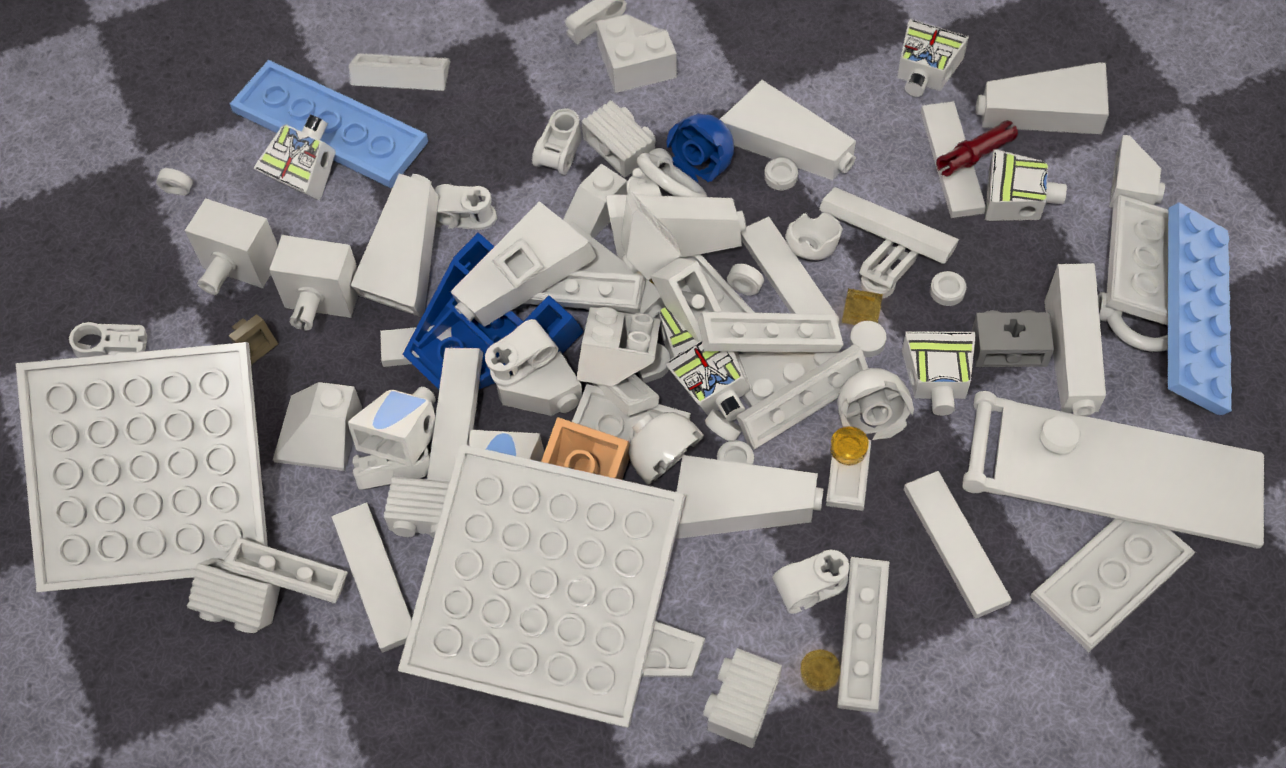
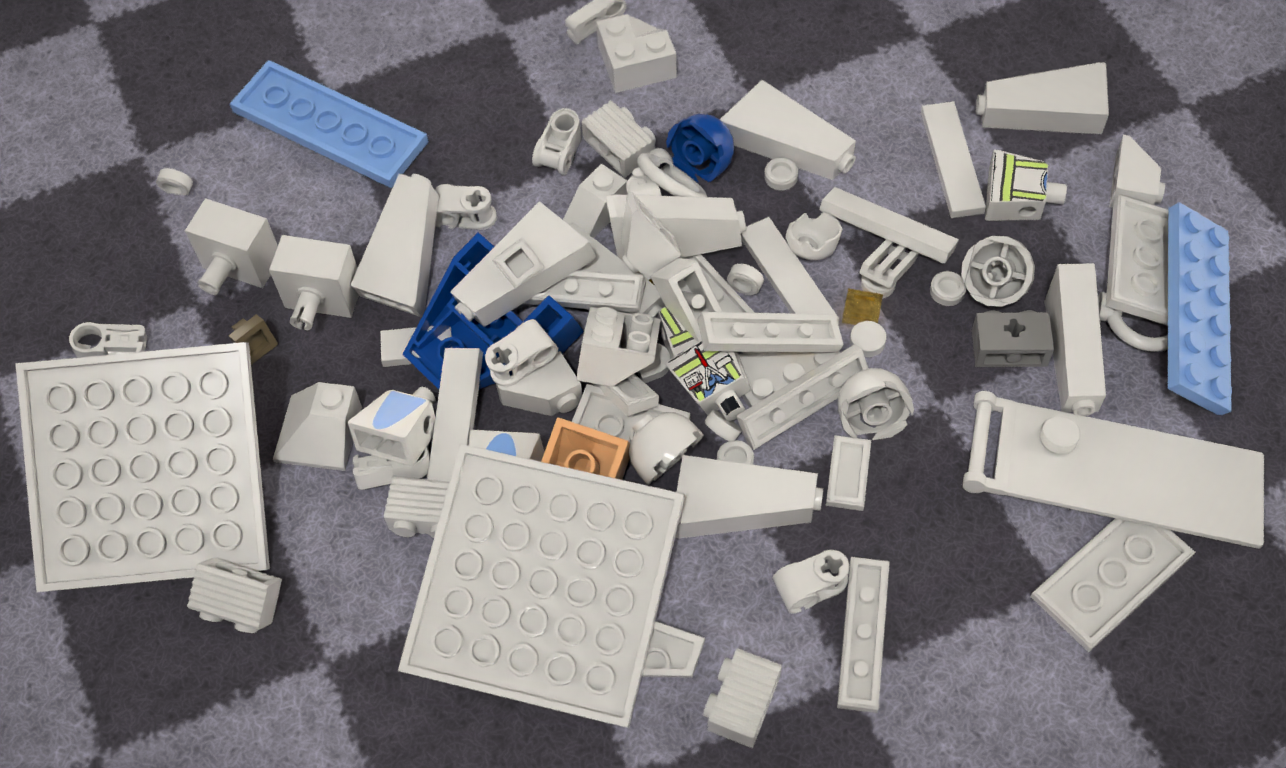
(285, 570): white slope -> none
(299, 158): torso -> none
(373, 576): white tile -> none
(399, 71): white slope -> none
(820, 670): clear yellow tile -> none
(849, 445): clear yellow tile -> none
(929, 57): torso -> none
(939, 366): white torso -> none
(957, 545): white tile -> none
(969, 152): dark red pin -> none
(998, 271): none -> white cylinder

